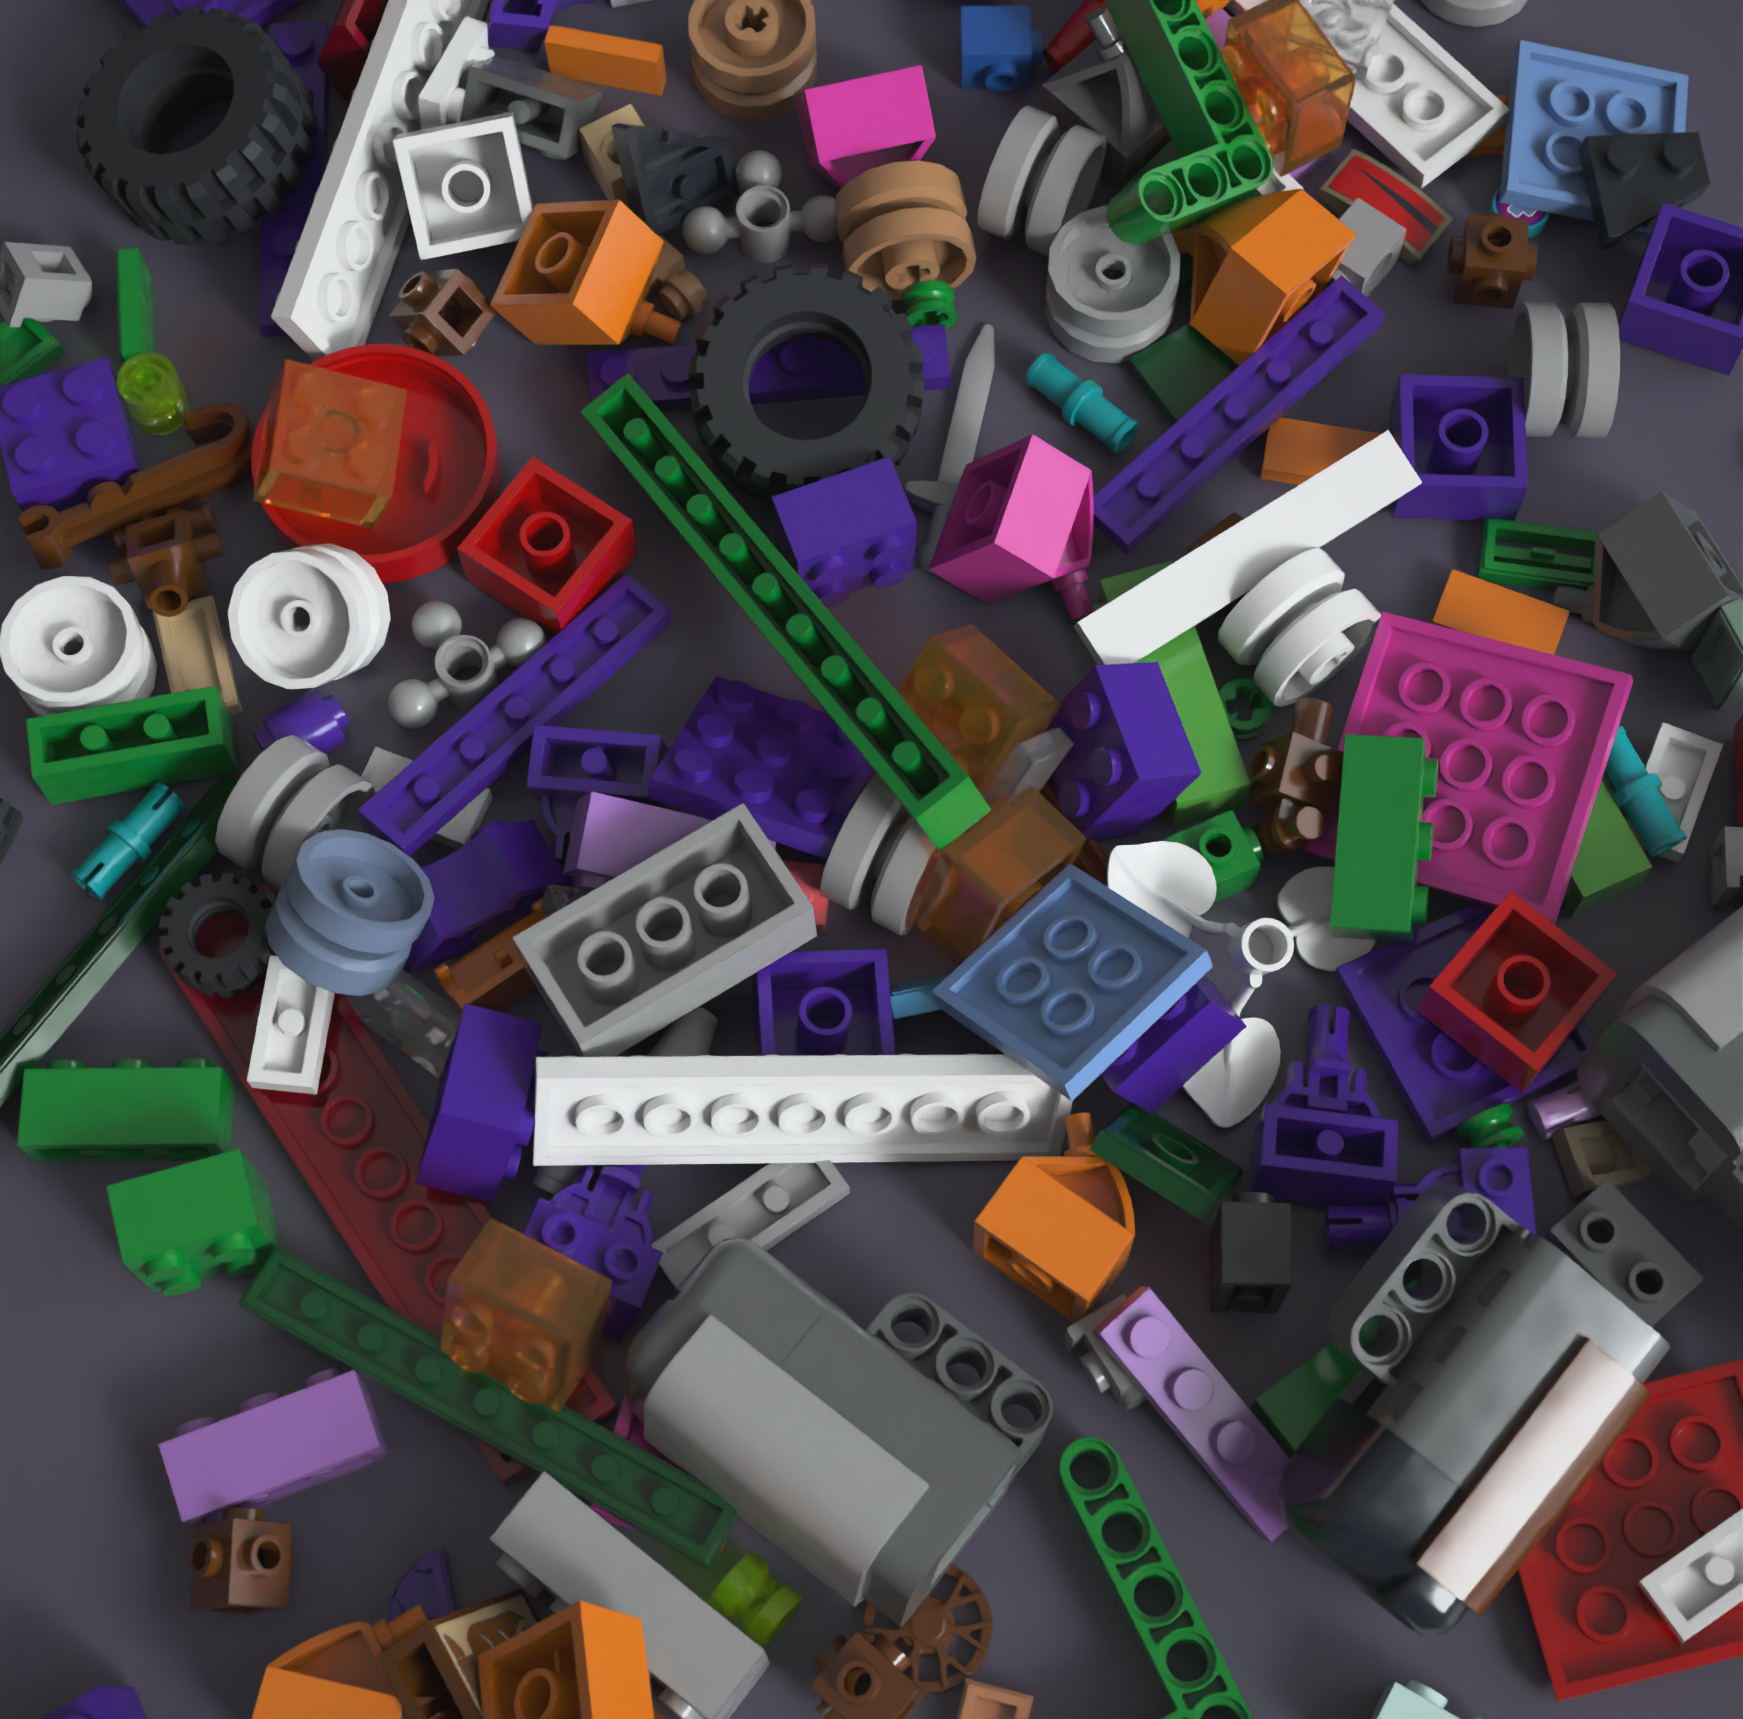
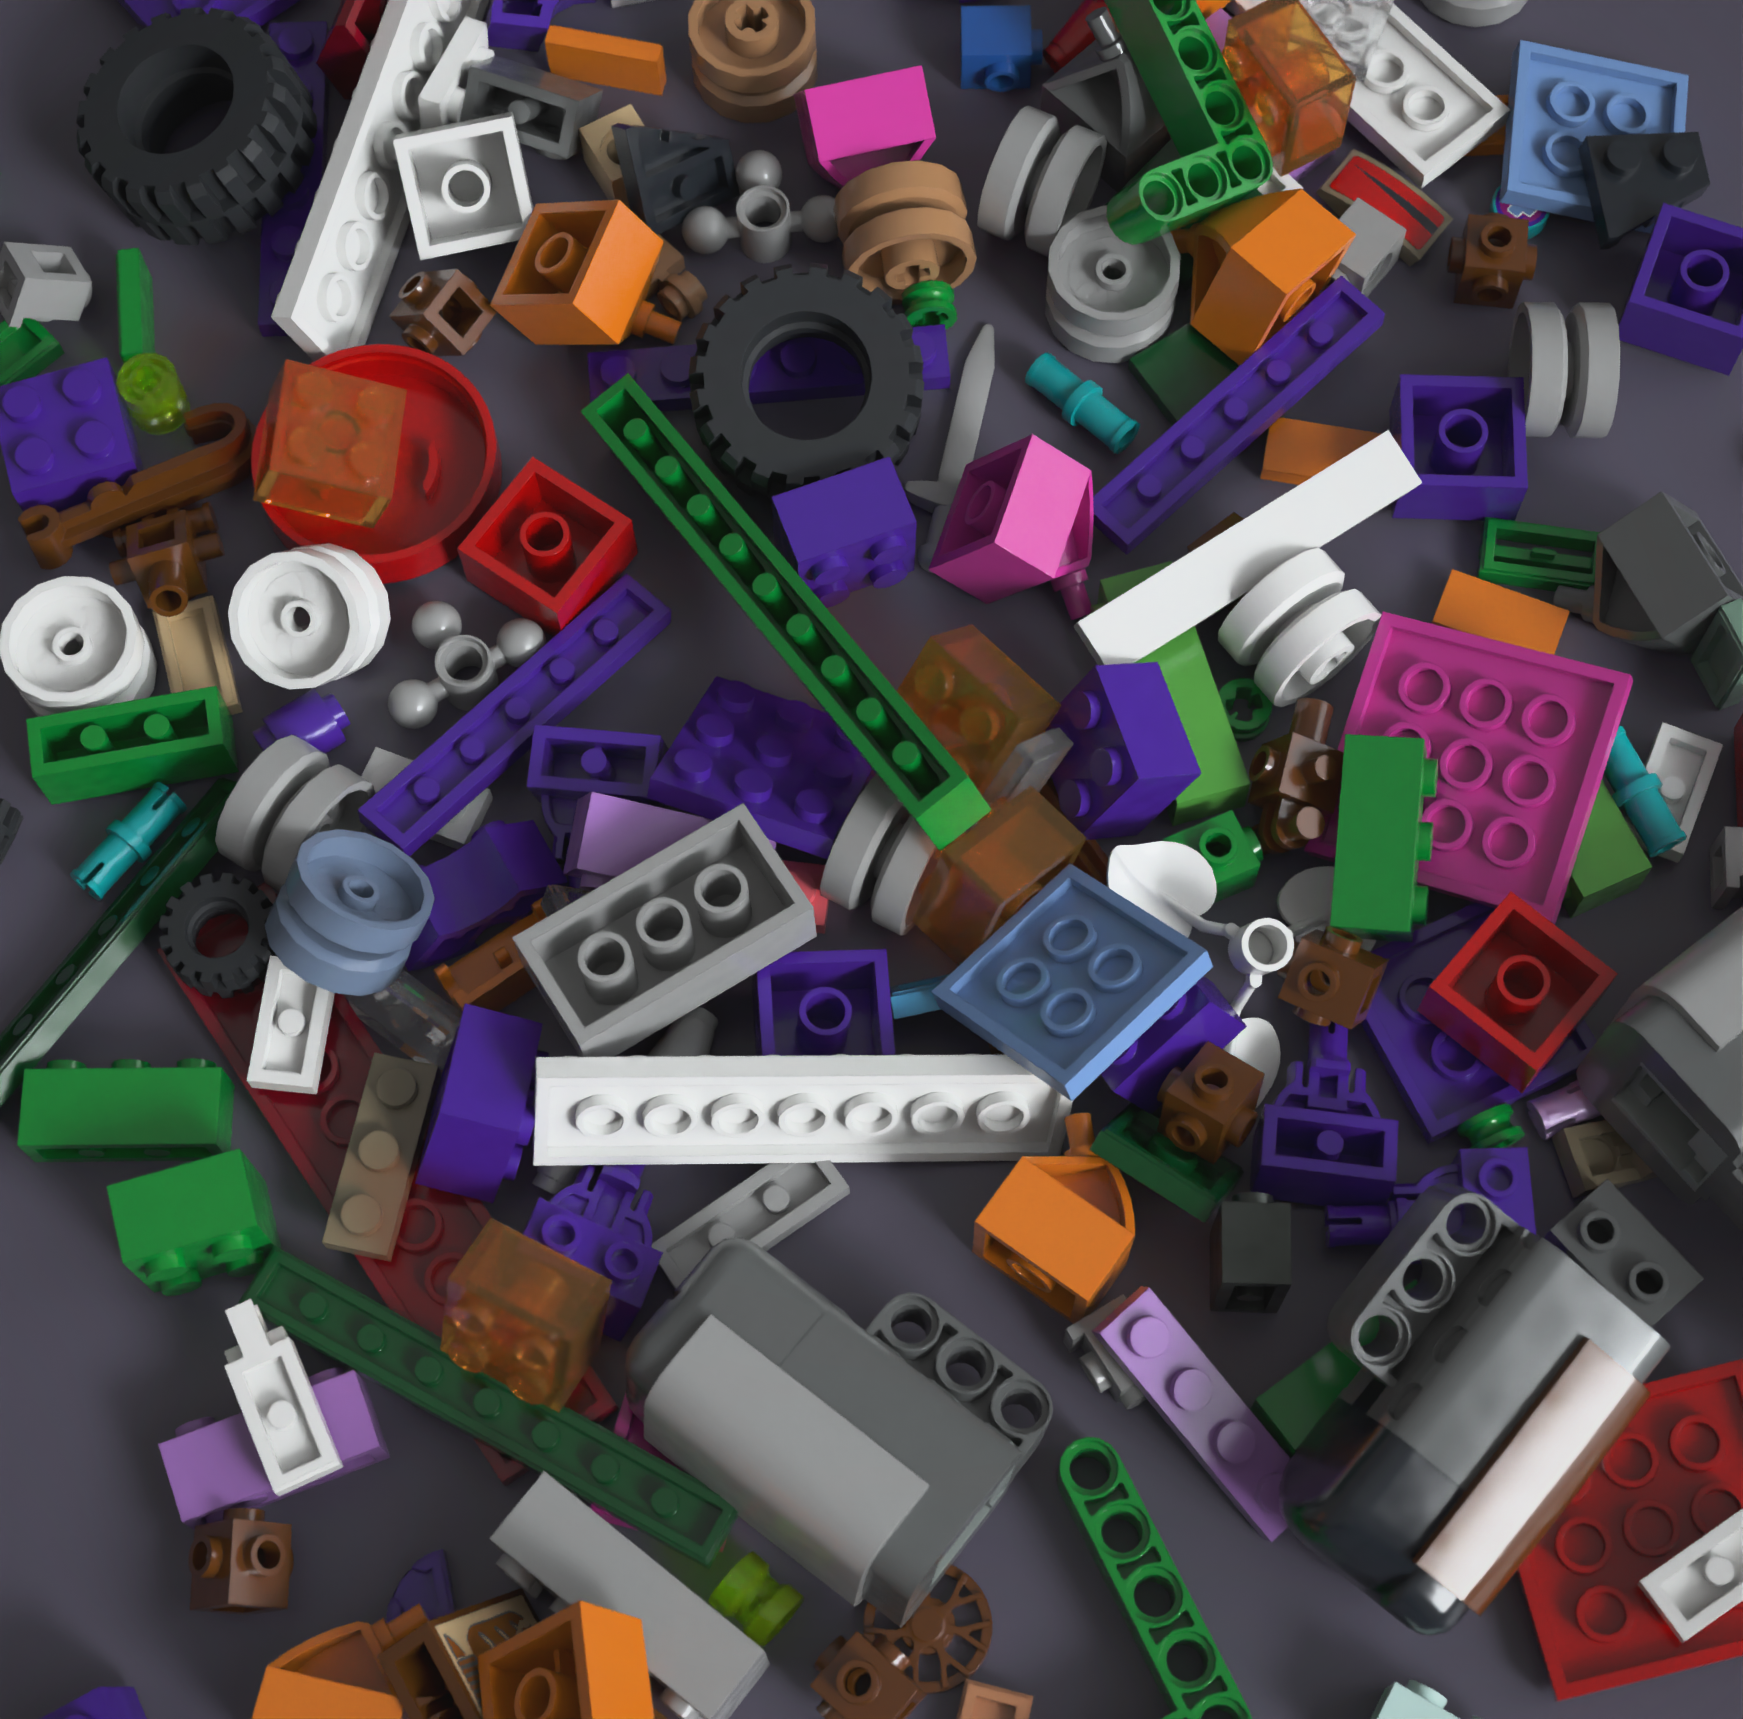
(278, 1402): none -> white hinge
(382, 1157): none -> dark tan plate
(1210, 1103): none -> reddish brown brick
(1351, 981): none -> reddish brown brick

